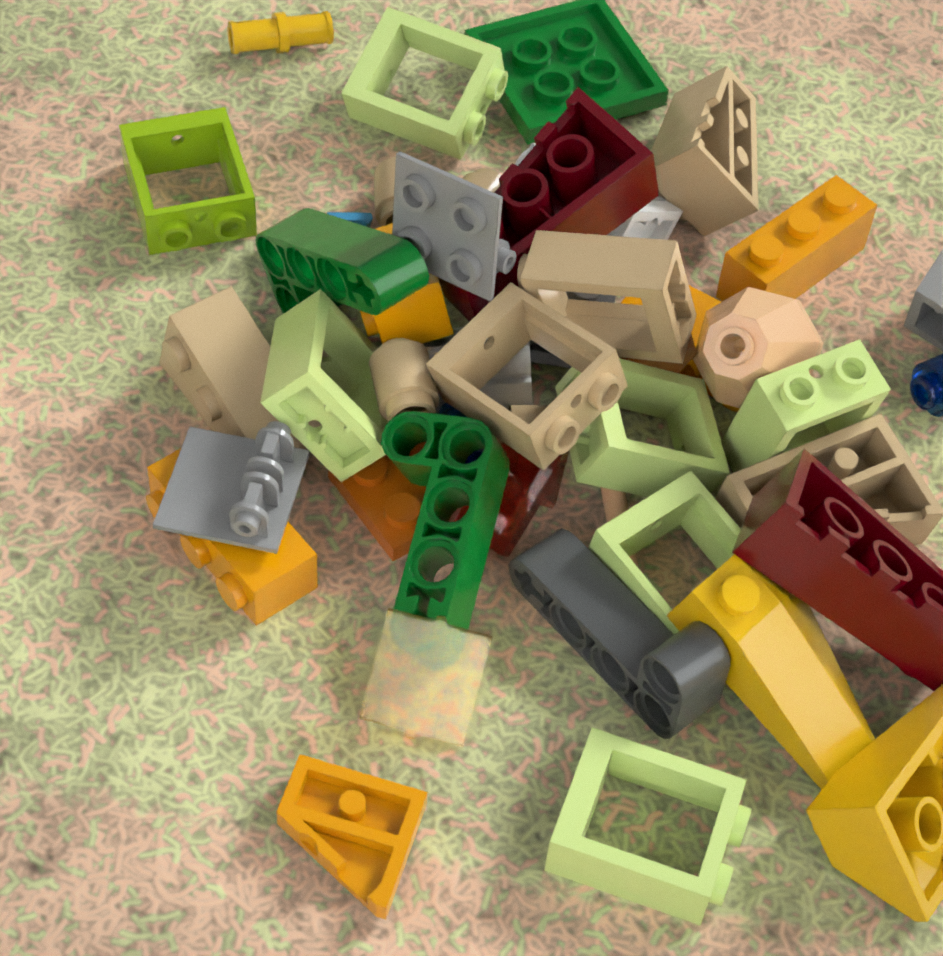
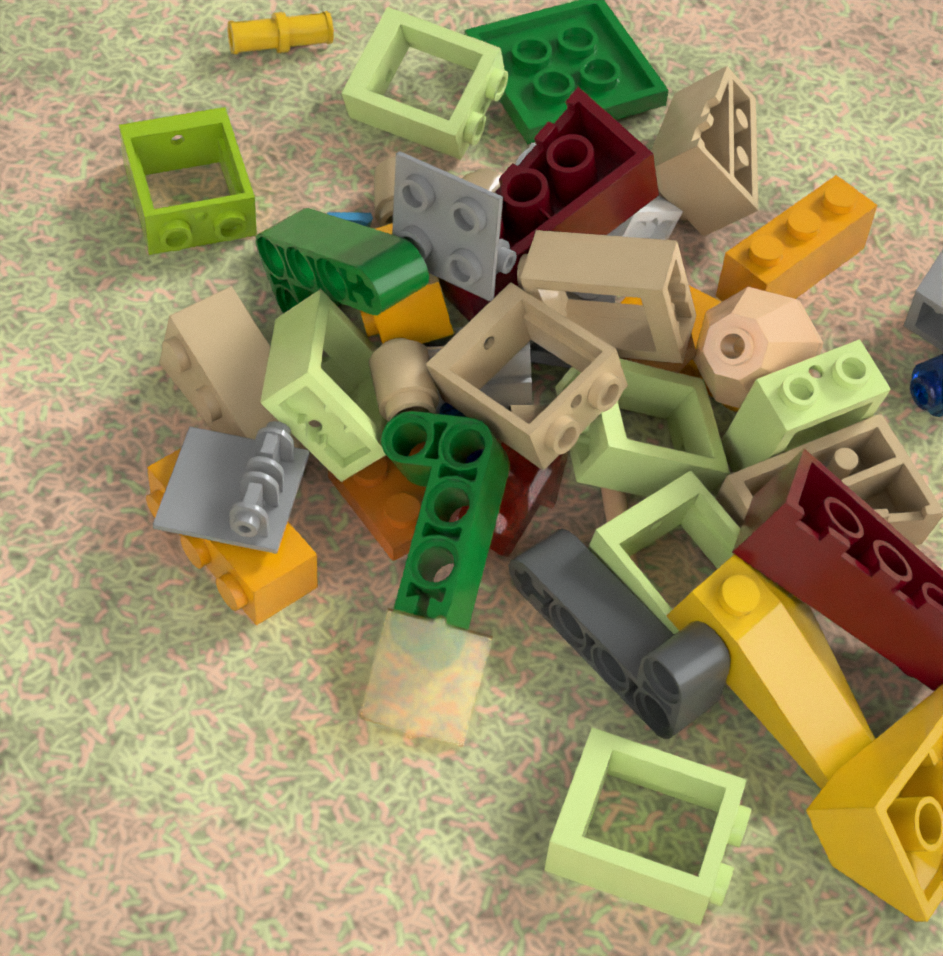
(353, 826): light orange wing -> none

